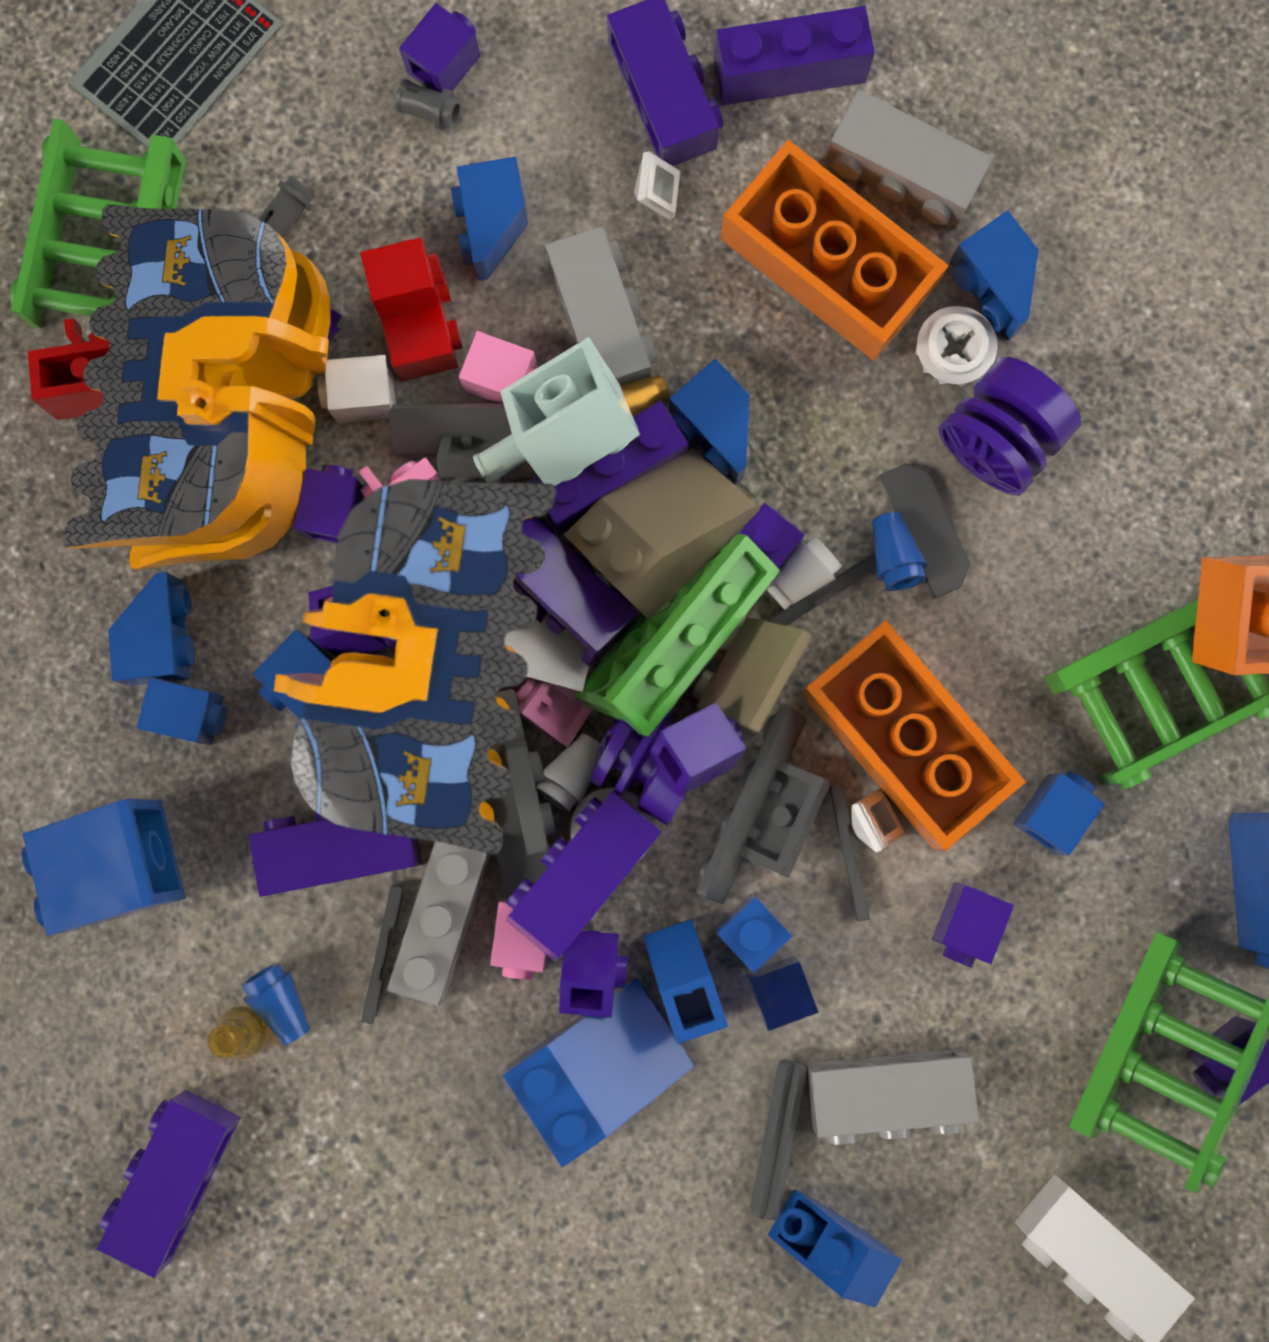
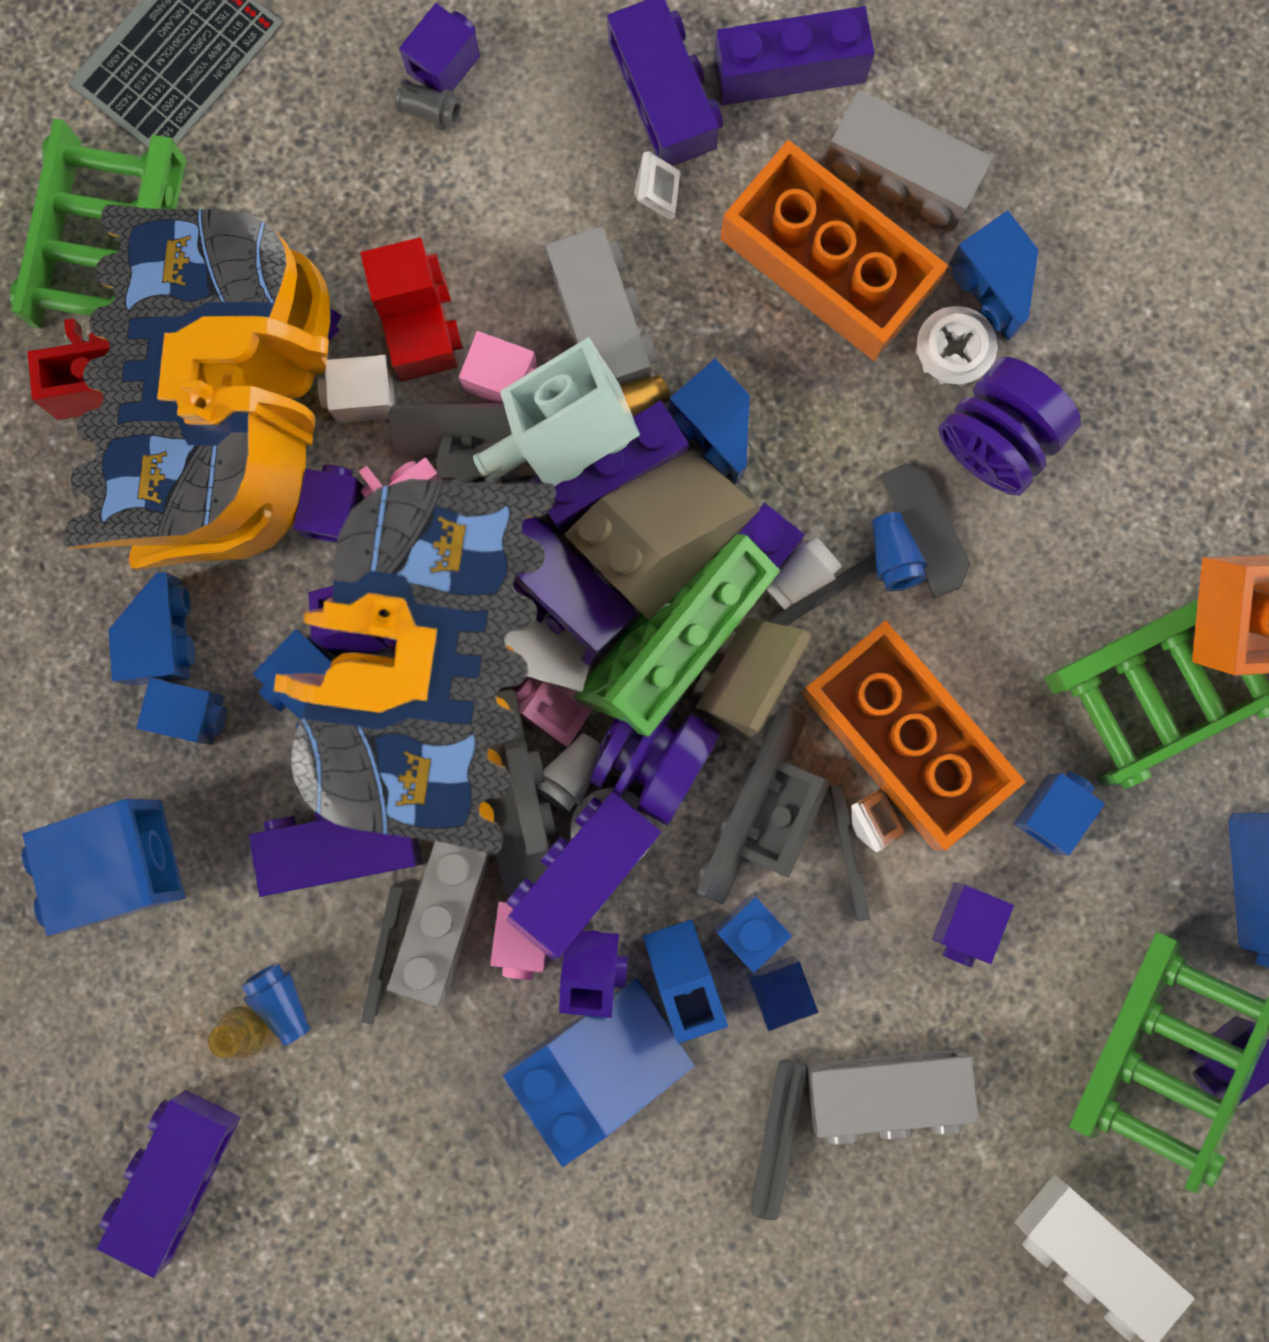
(287, 205): dark grey pin -> none
(493, 209): blue slope -> none
(698, 749): dark purple brick -> none
(835, 1249): blue slope -> none

